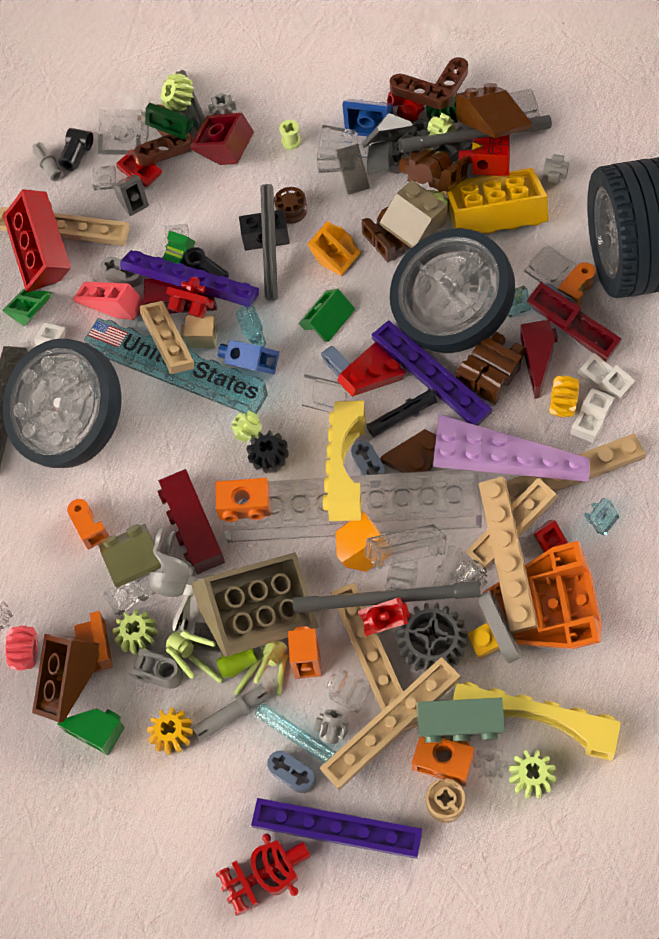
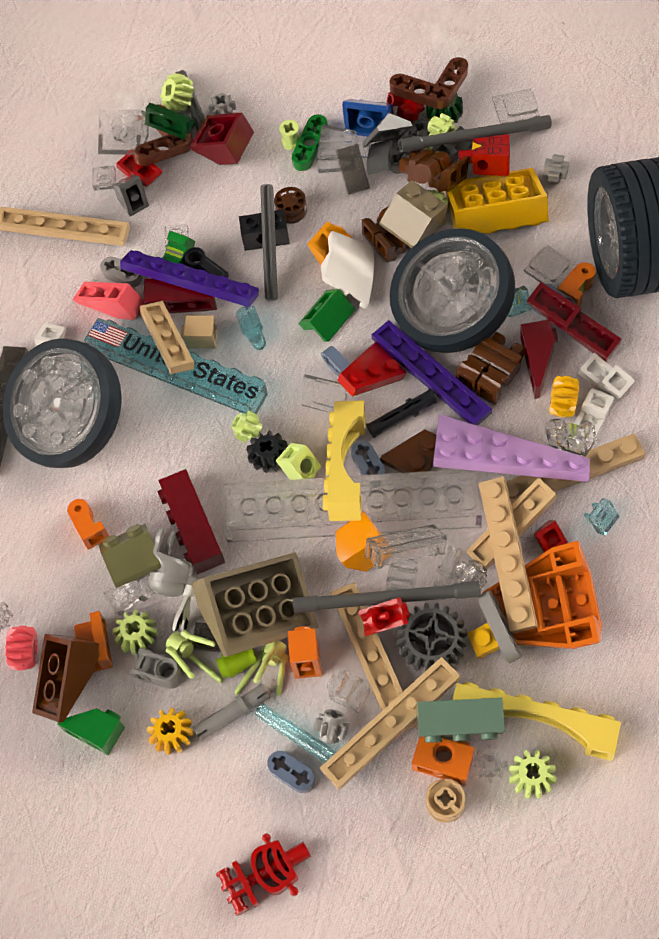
(26, 305): green slope -> none
(36, 240): red slope -> none
(47, 161): light grey axle -> none
(76, 142): black piece -> none
(179, 297): red hips -> none
(230, 492): orange brick -> none
(249, 356): torso -> none
(298, 462): none -> yellowish green brick
(310, 151): none -> green beam
(337, 828): dark purple plate -> none
(349, 267): none -> white slope
(491, 111): reddish brown slope -> none
(570, 436): none -> clear leg

